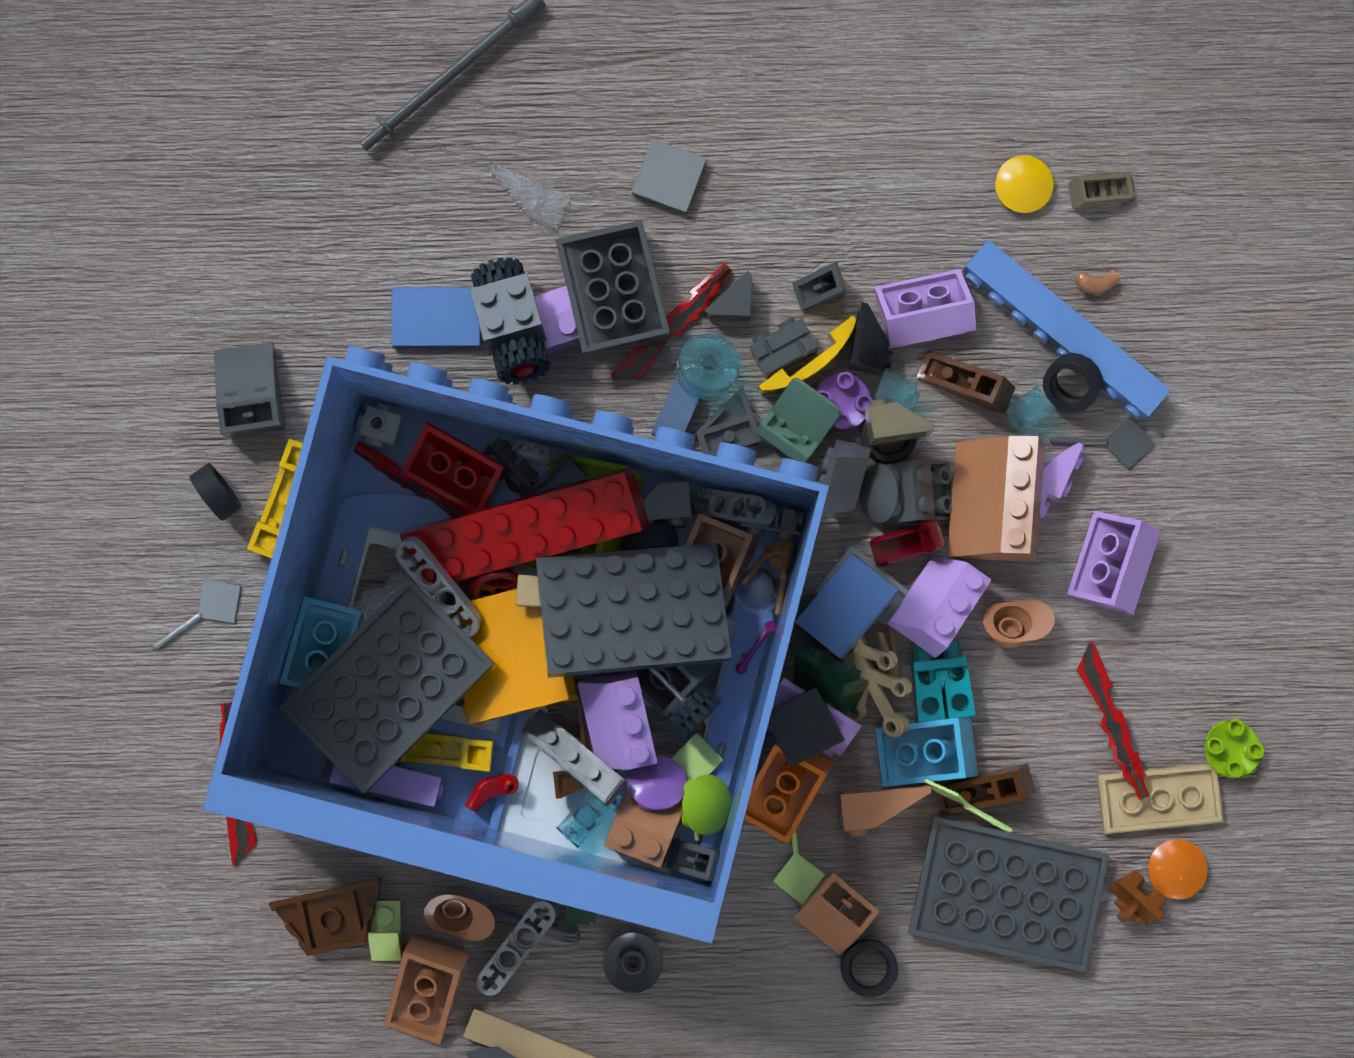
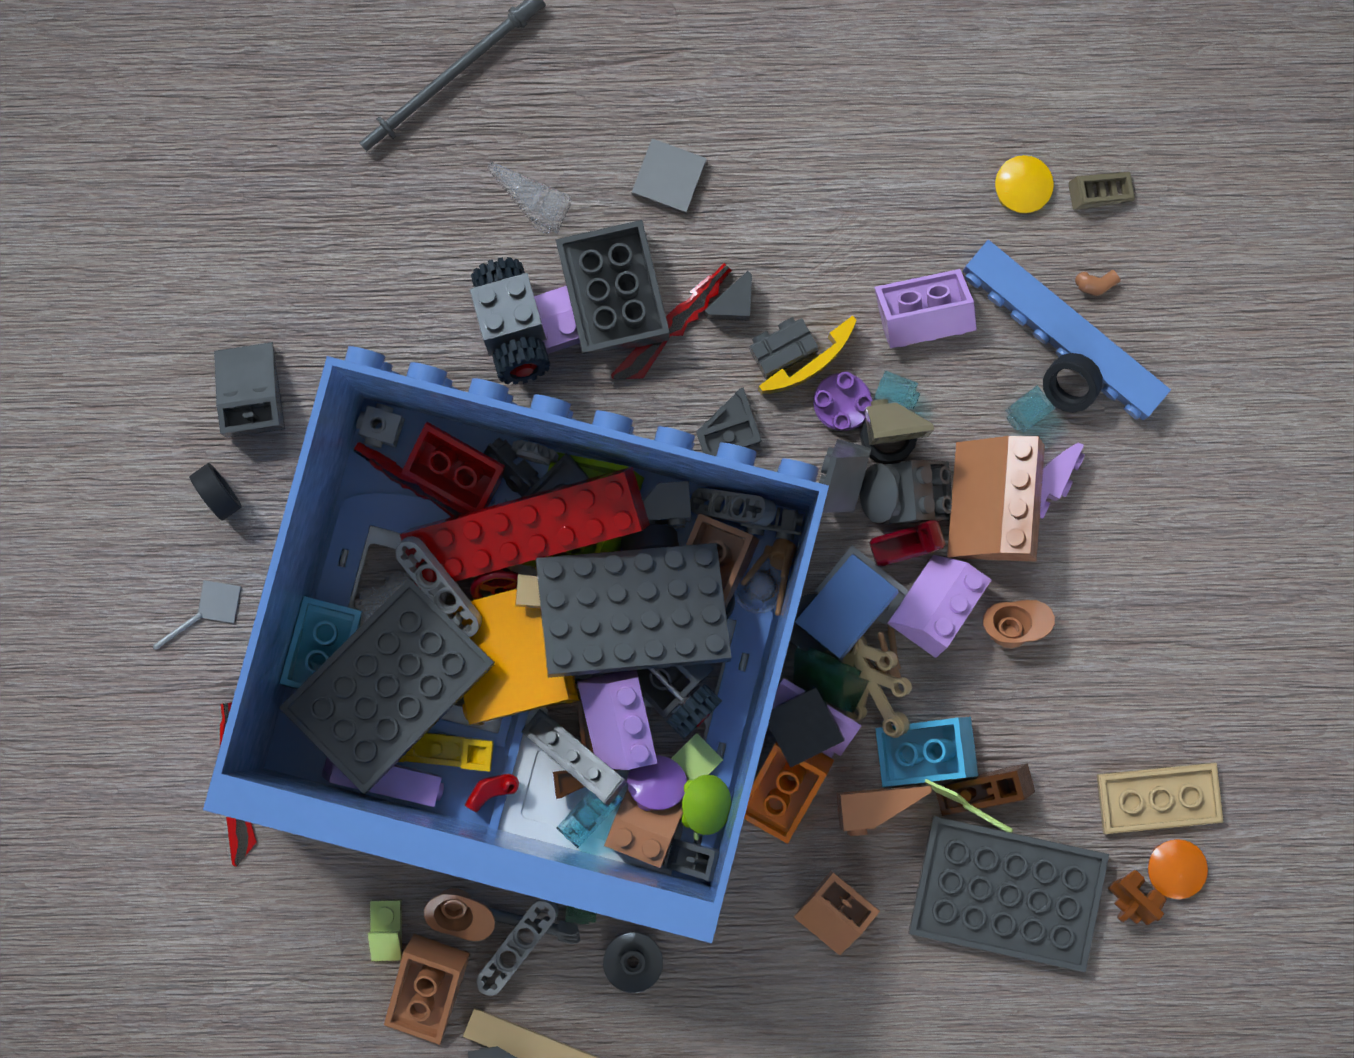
(267, 530): yellow slope -> none
(331, 916): reddish brown wing -> none
(434, 317): medium blue tile -> none
(676, 410): sand blue slope -> none
(712, 350): clear light blue wheel -> none
(769, 627): magenta hinge -> none
(798, 421): sand green bracket -> none
(798, 875): yellowish green piece -> none
(820, 287): dark grey slope -> none
(869, 344): black slope -> none
(891, 971): black tyre -> none
(945, 675): teal hips -> none
(967, 381): reddish brown slope -> none
(1113, 722): red sword -> none
(1114, 562): lavender slope -> none
(1126, 443): dark grey piece -> none
(1233, 749): lime dish -> none

